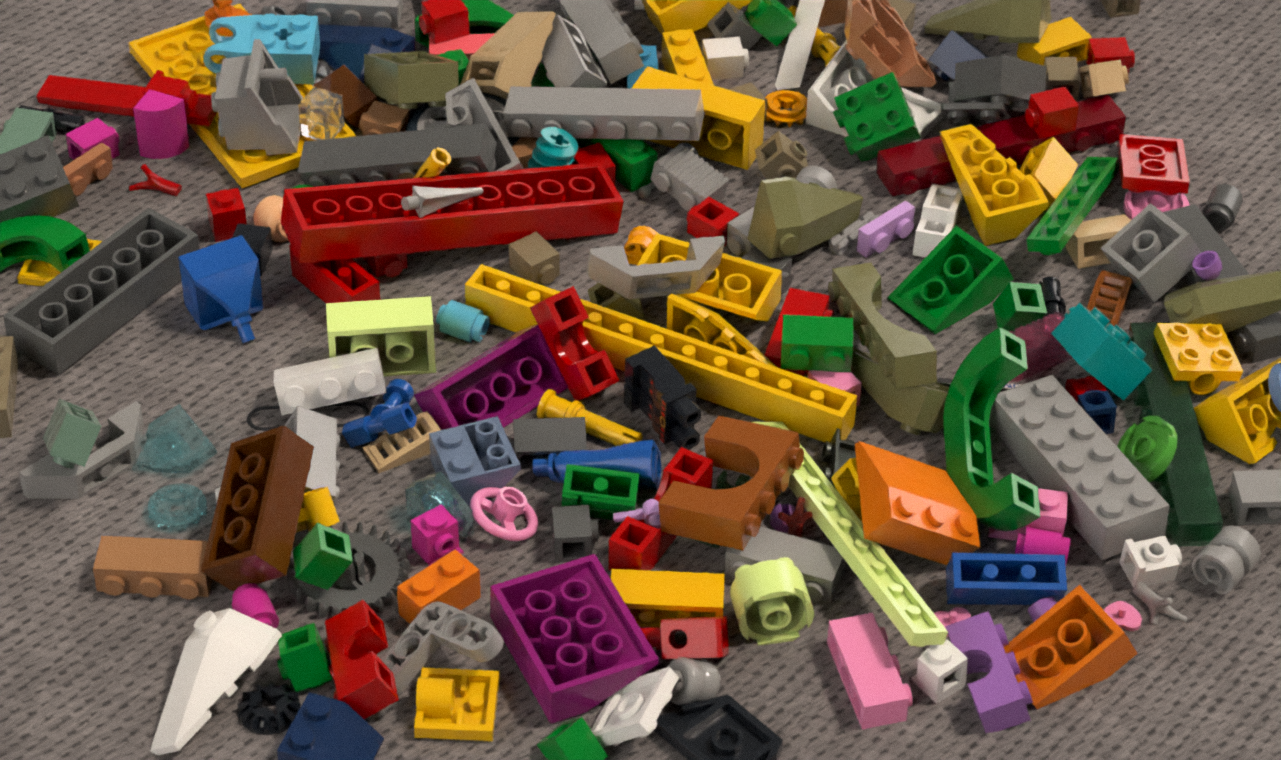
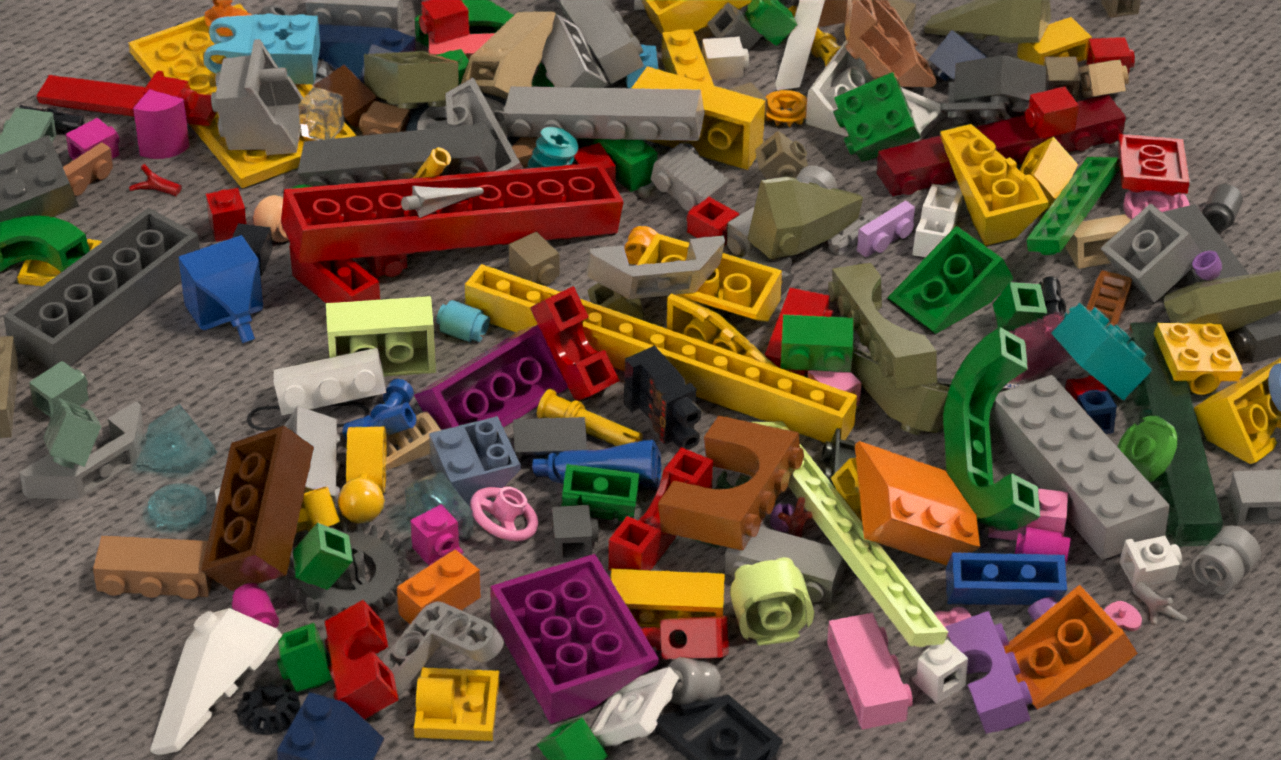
(56, 383): none -> sand green brick
(366, 461): none -> yellow beam
(648, 512): lavender hand -> none

